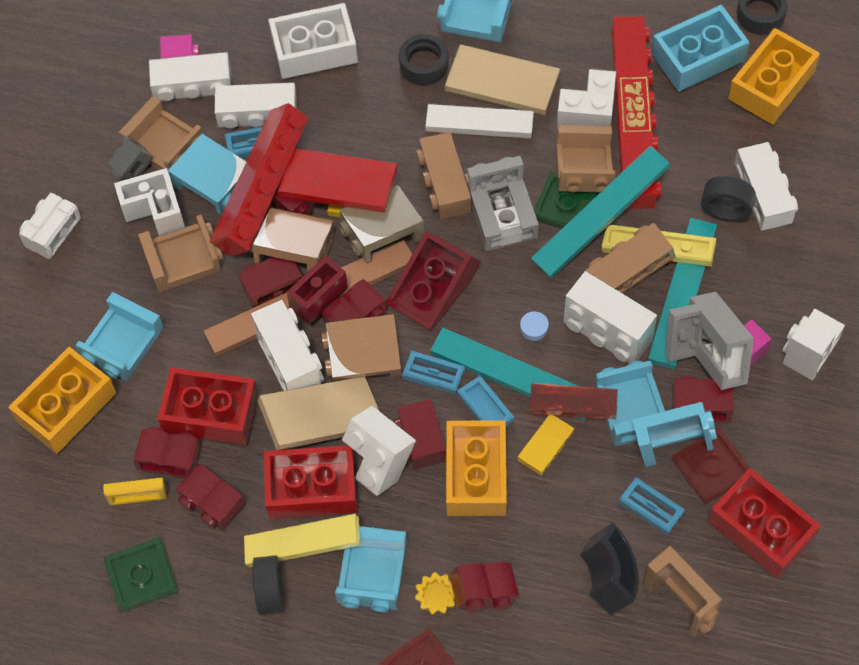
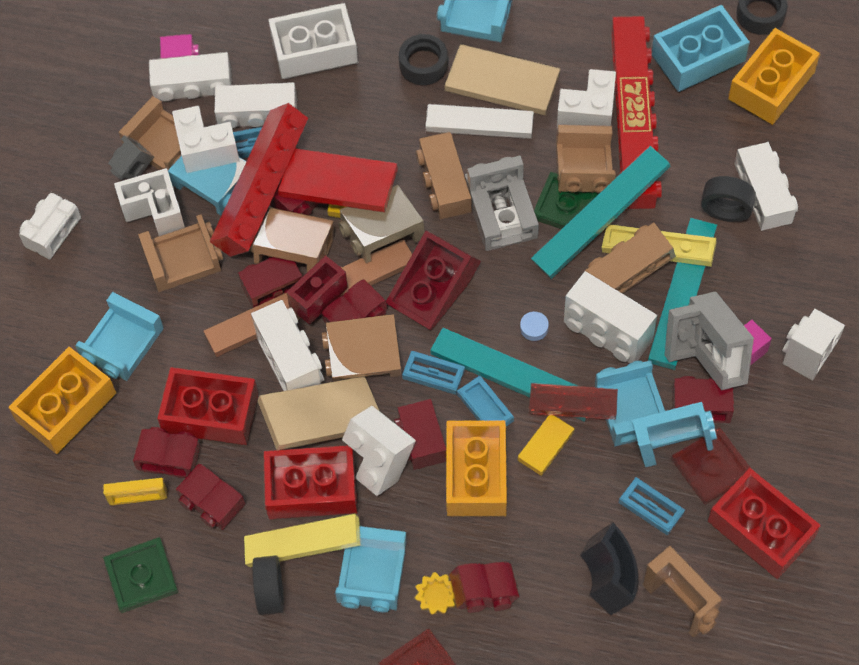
(201, 145): none -> white brick

